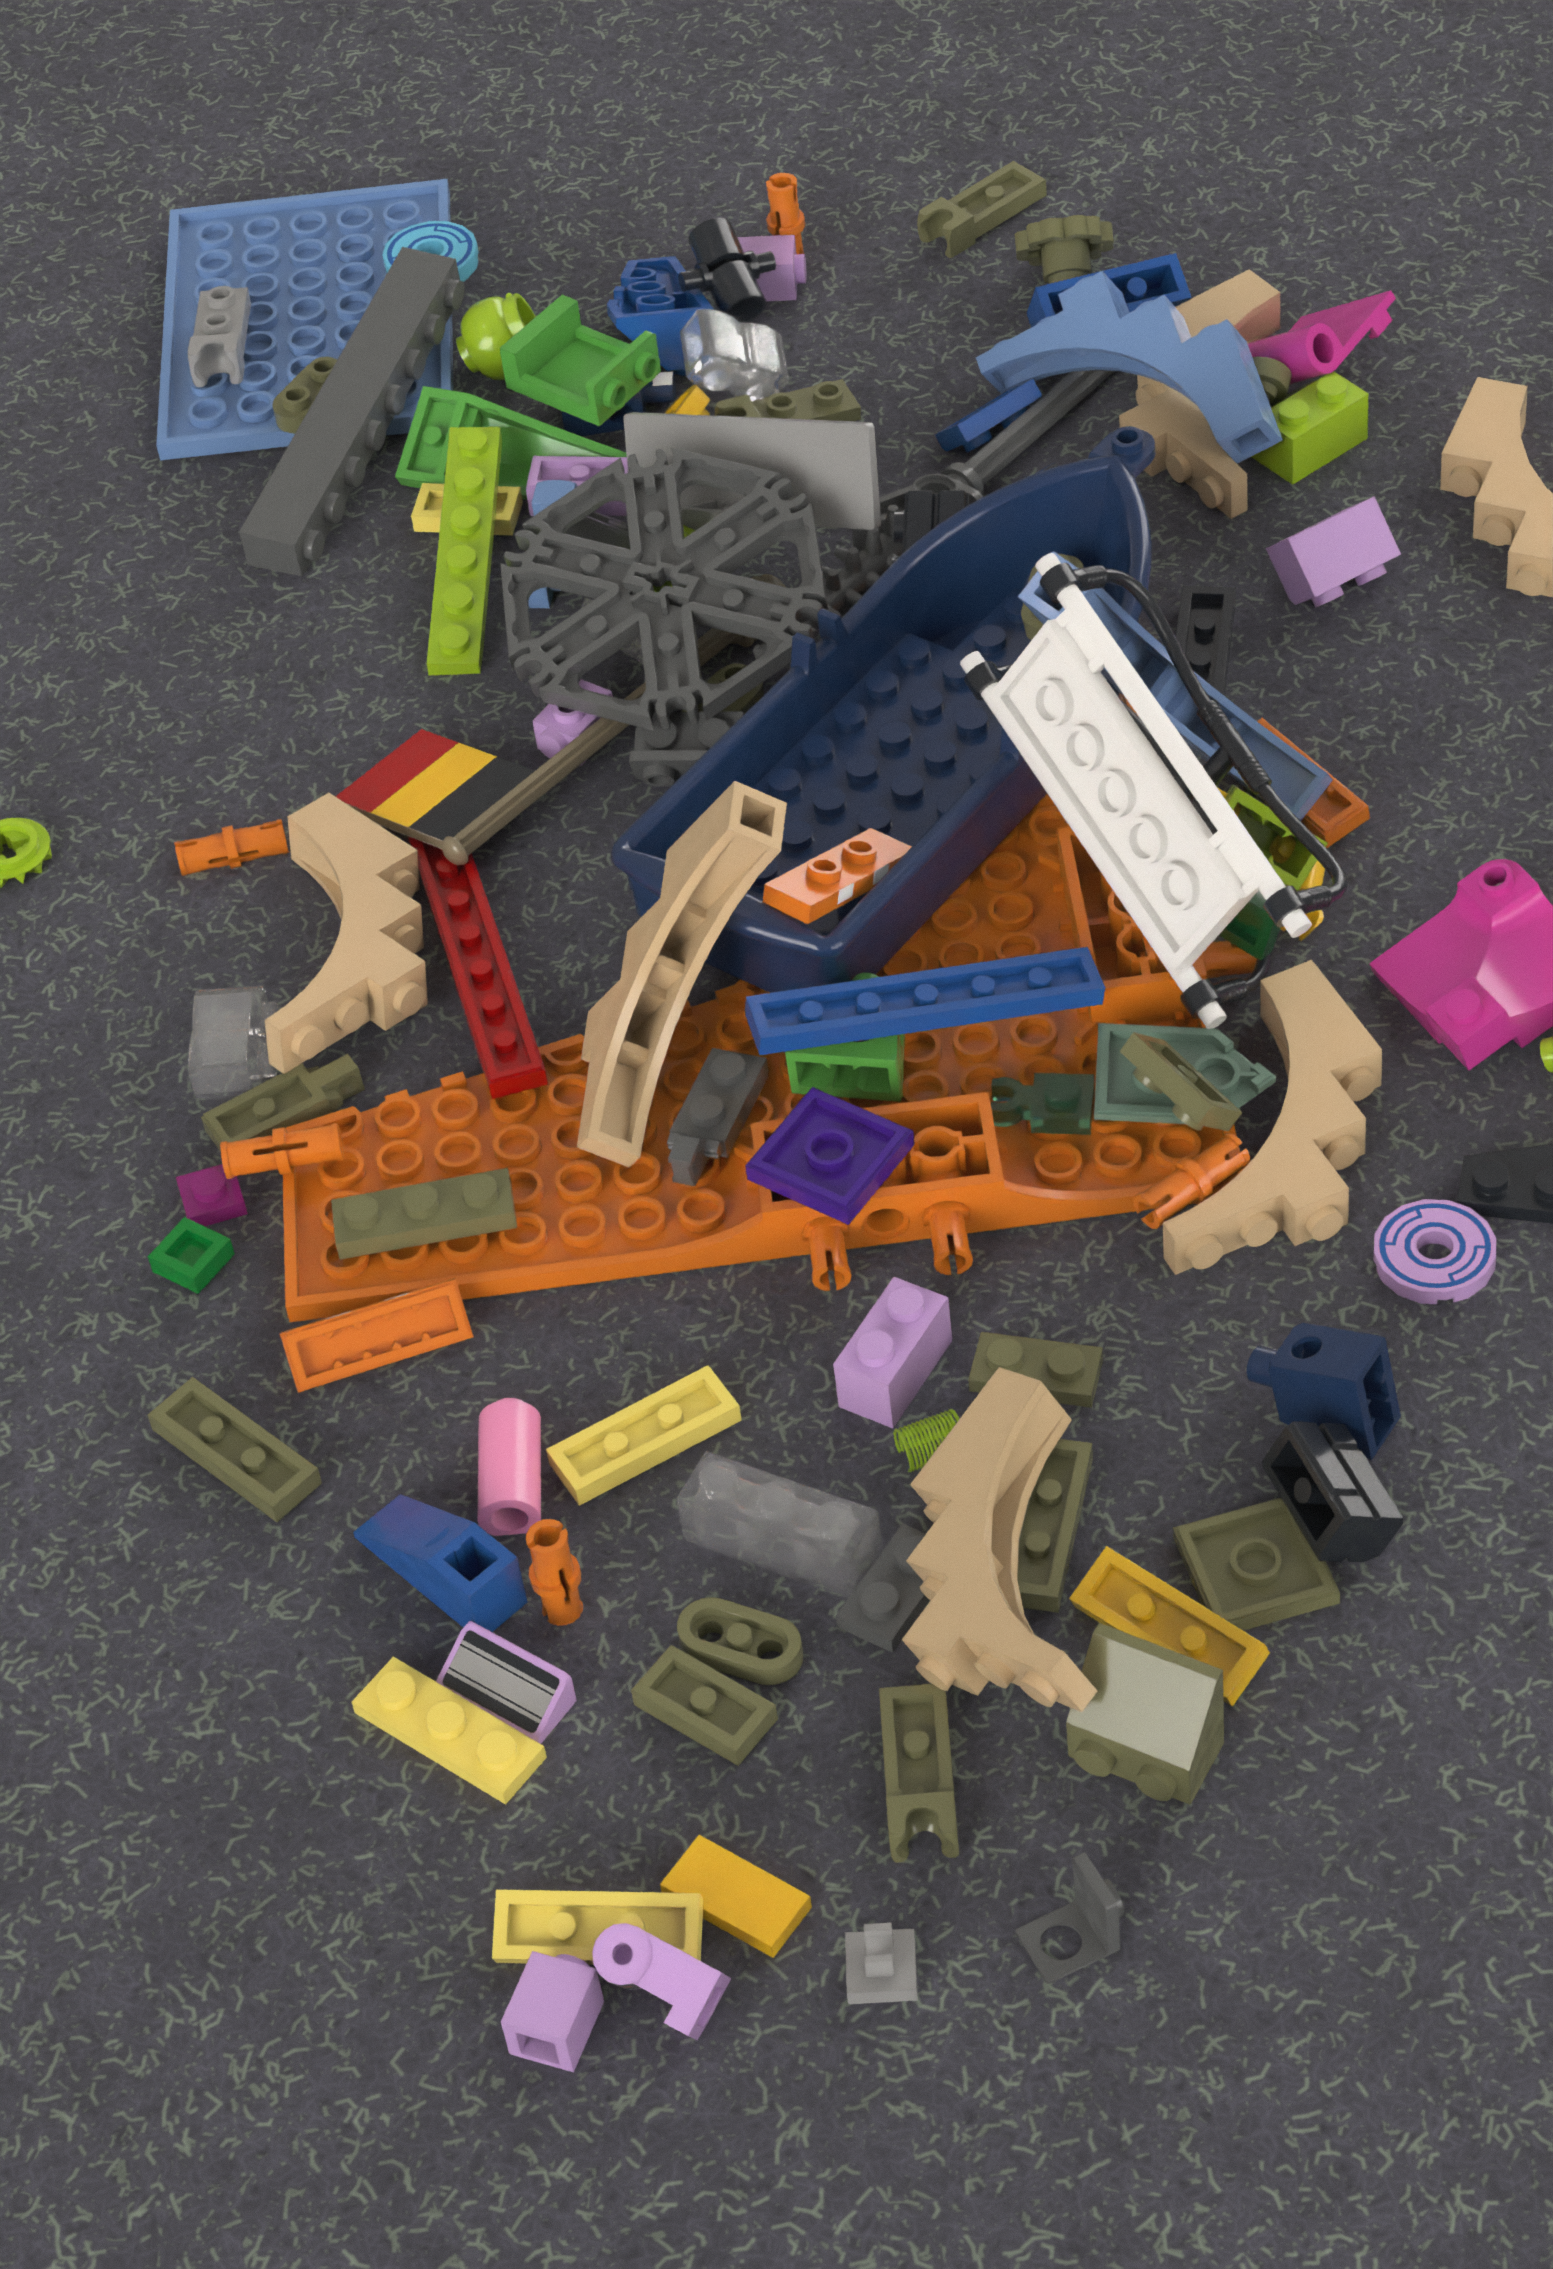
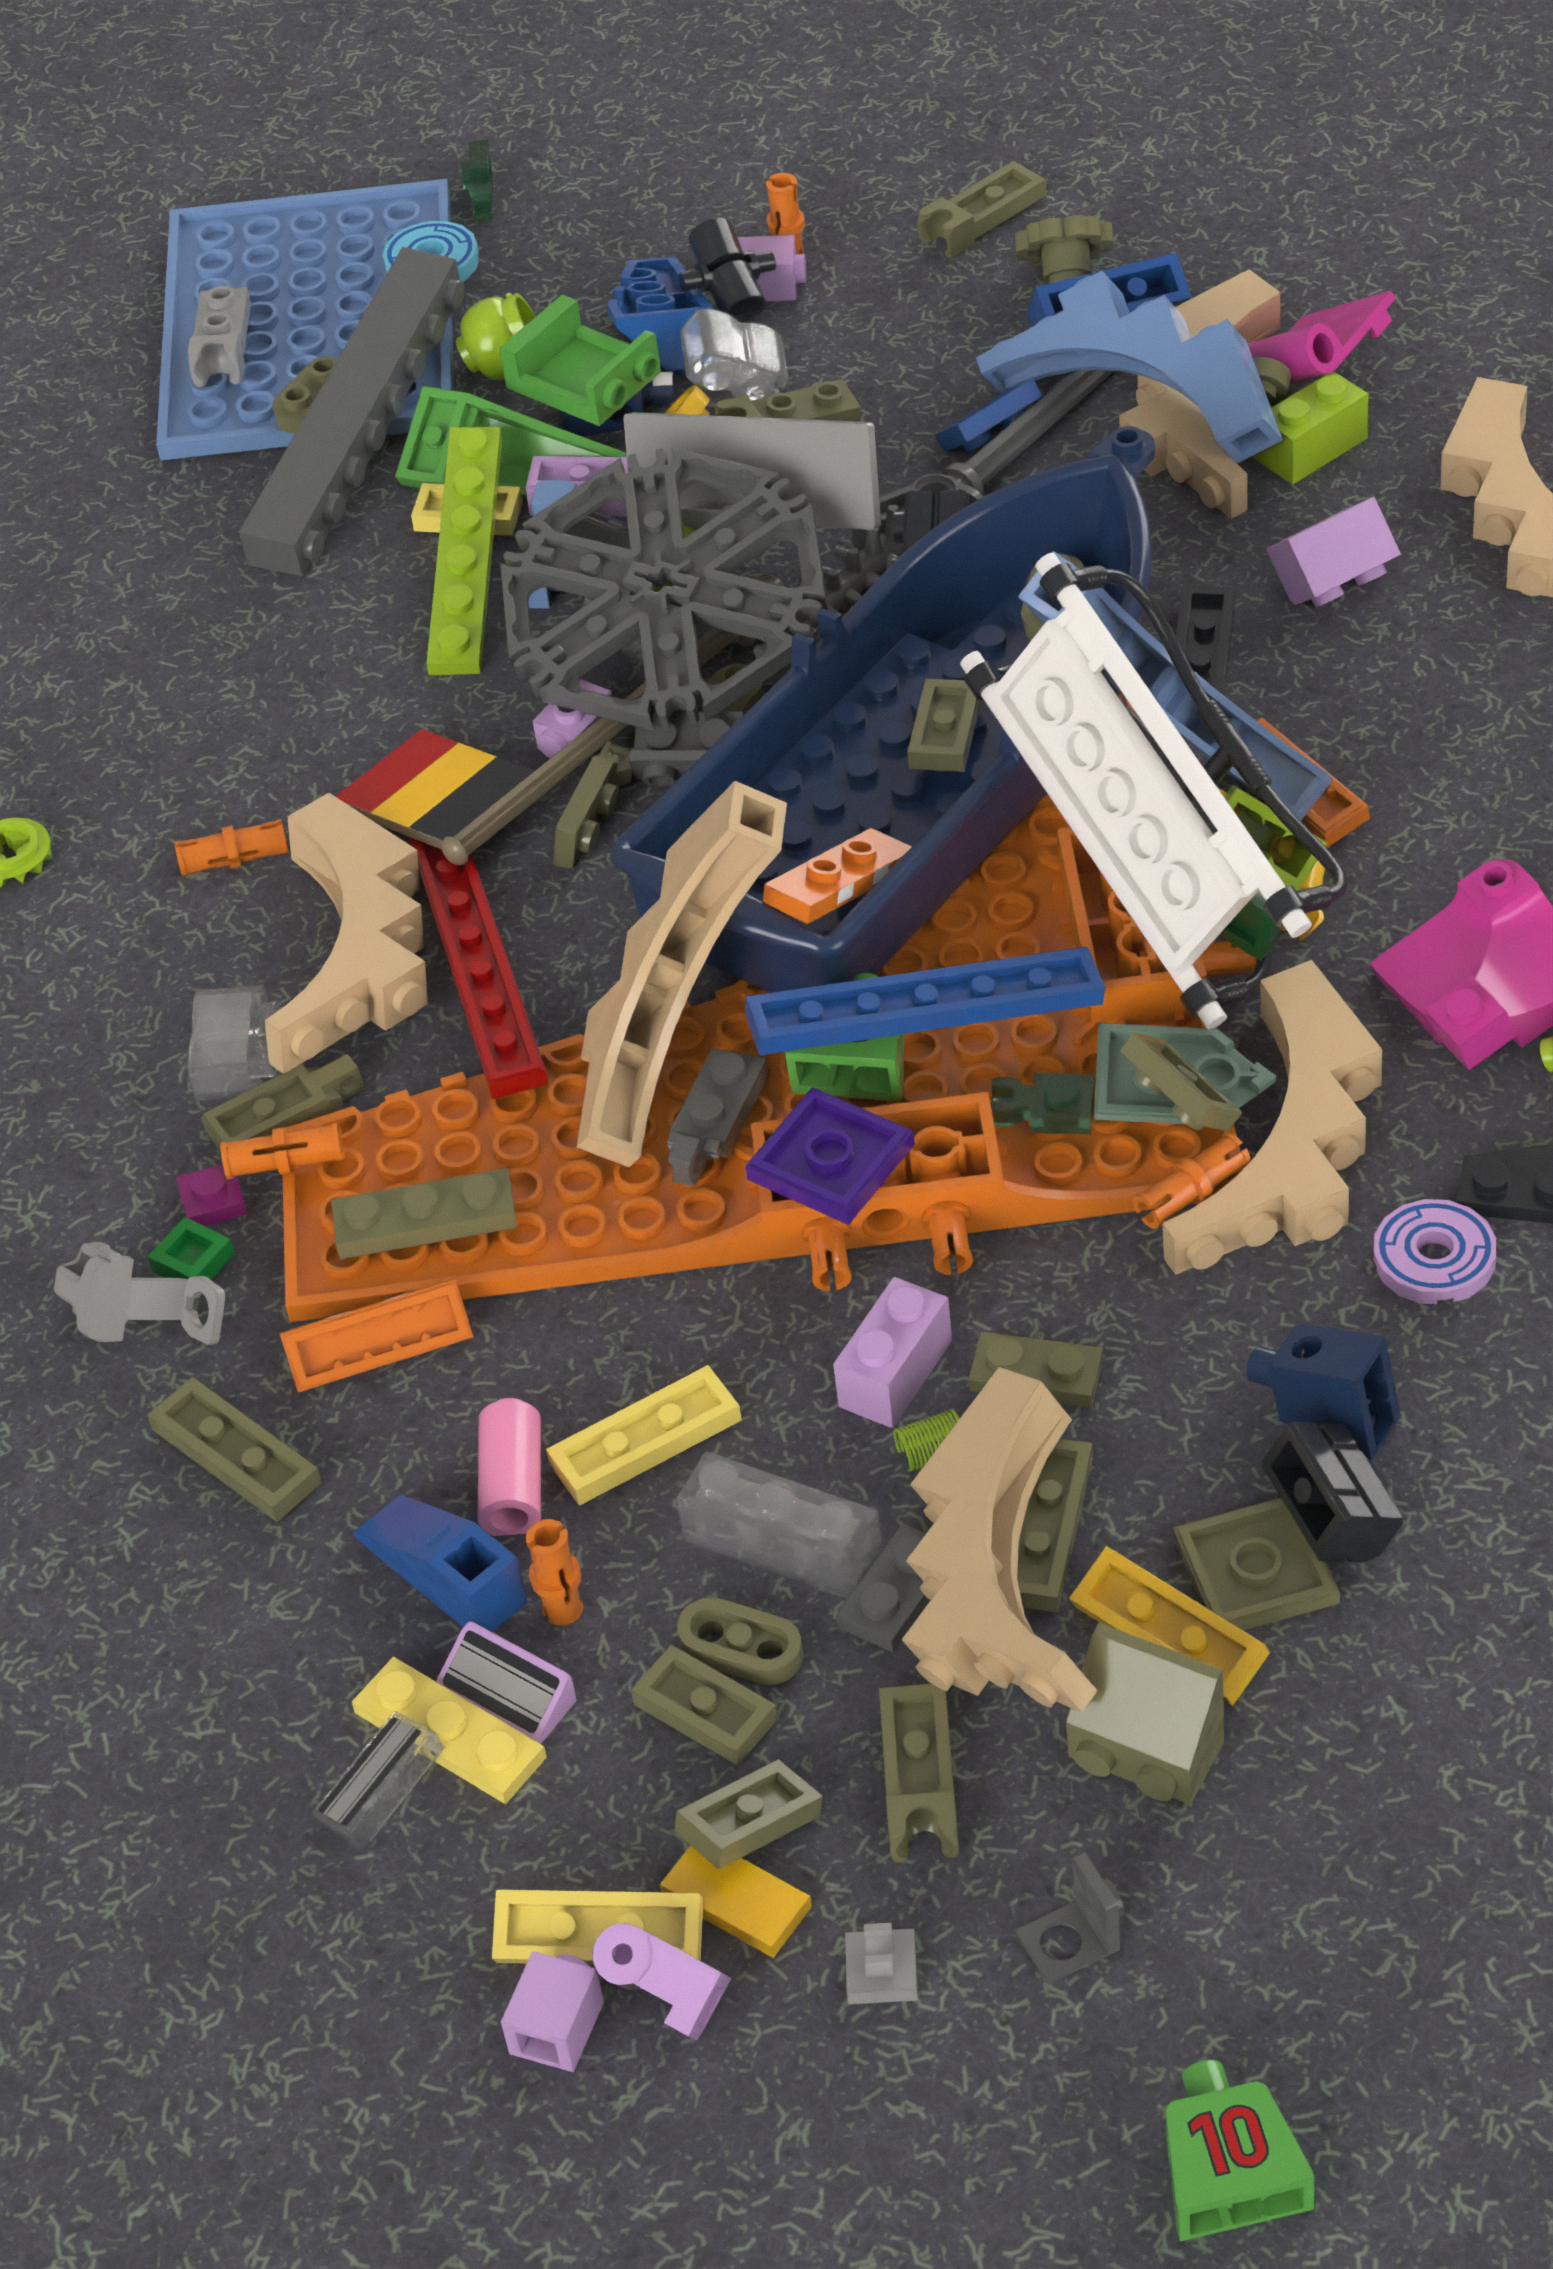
(107, 1296): none -> light grey piece
(378, 1779): none -> slope
(478, 178): none -> clear green plate
(593, 797): none -> olive hinge
(748, 1814): none -> olive plate
(943, 726): none -> olive plate
(1231, 2156): none -> bright green torso

